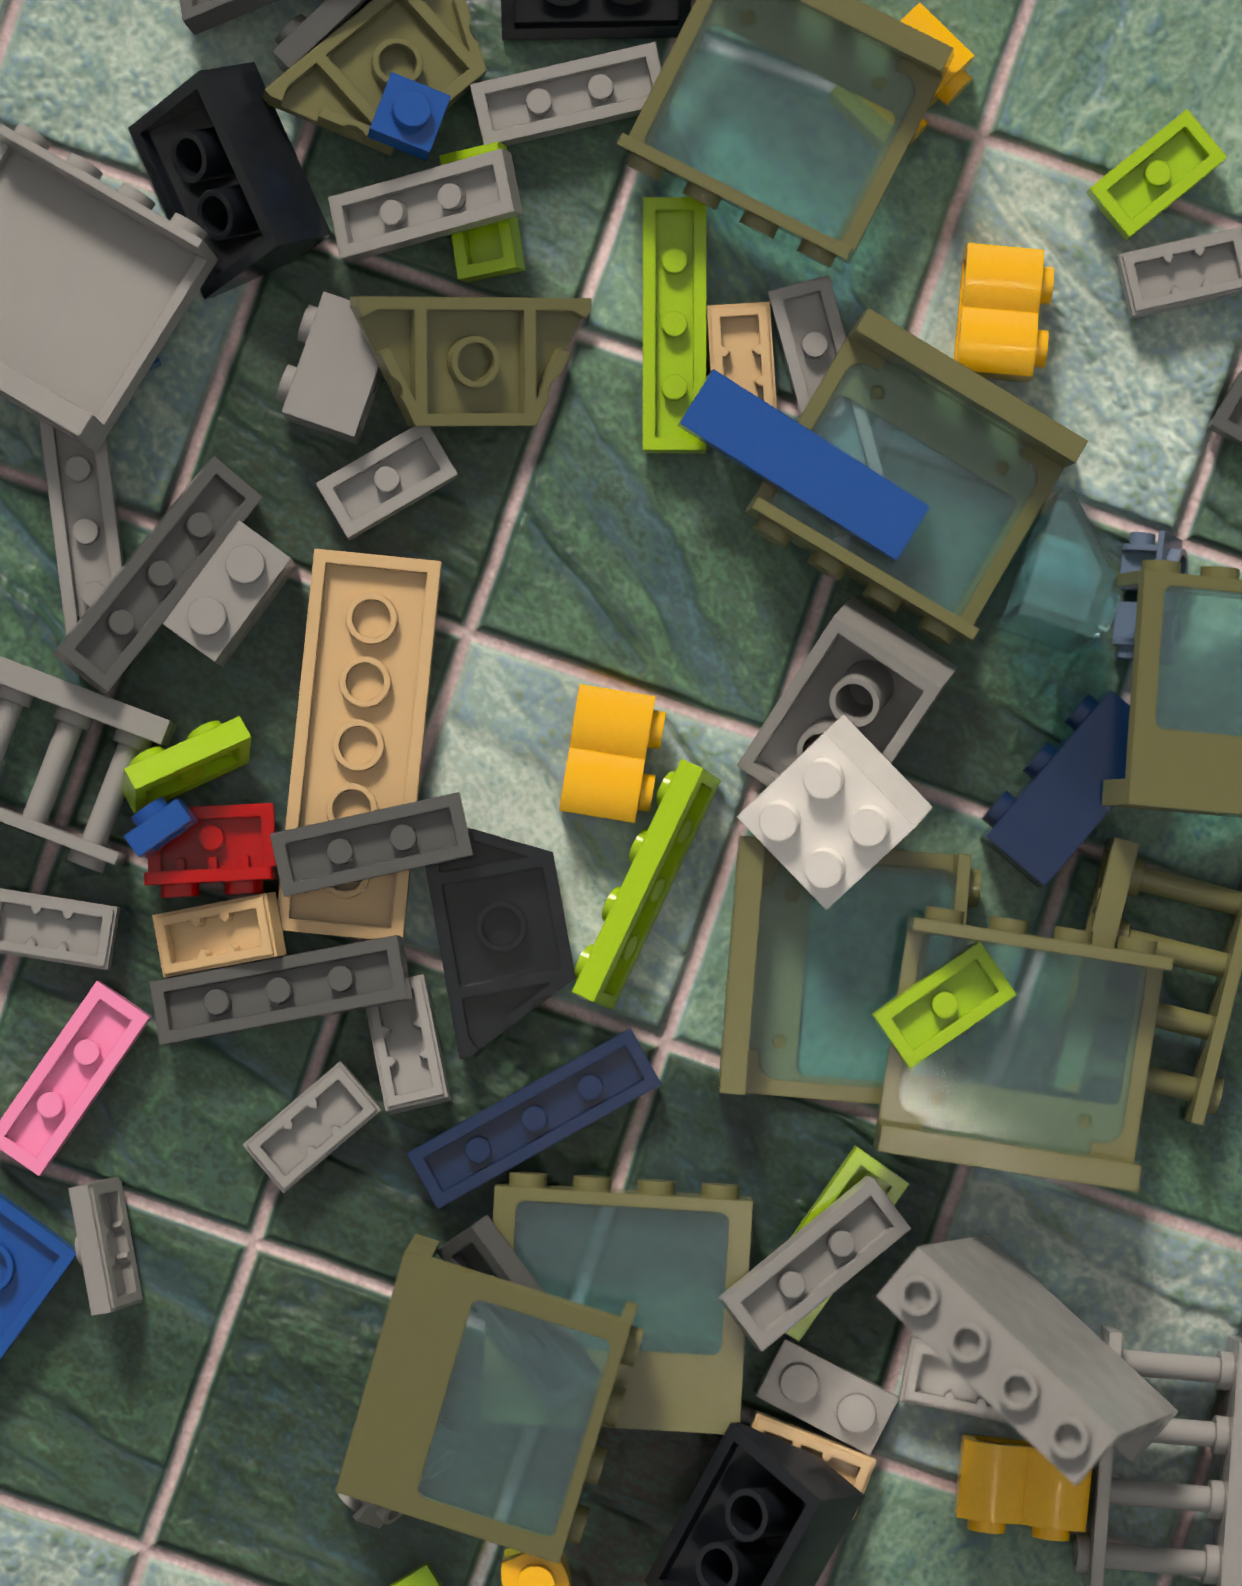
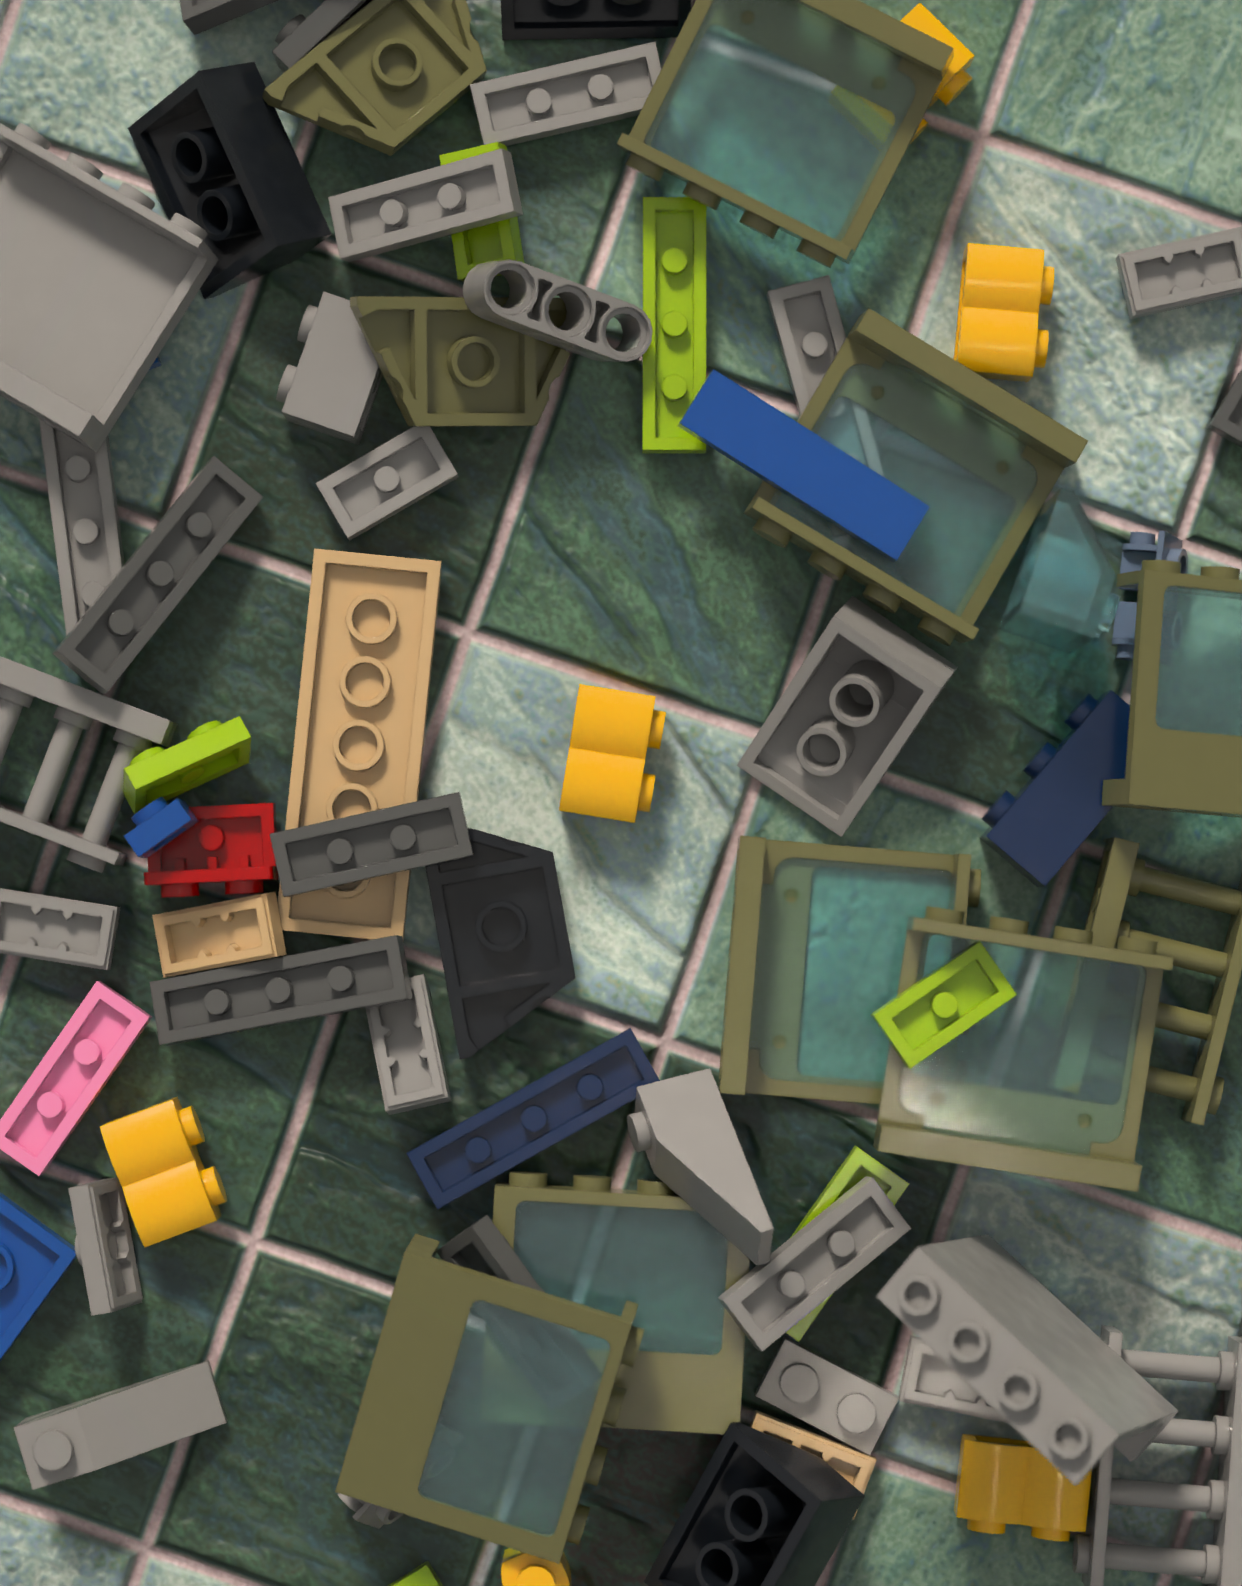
(119, 1424): none -> light grey slope
(163, 1171): none -> yellow brick
(230, 593): light grey brick -> none
(312, 1126): light grey plate -> none
(408, 116): blue plate -> none
(585, 318): none -> light grey beam
(654, 866): lime plate -> none
(700, 1157): none -> light grey slope
(743, 346): tan plate -> none
(835, 812): white brick -> none
(1156, 175): lime plate -> none

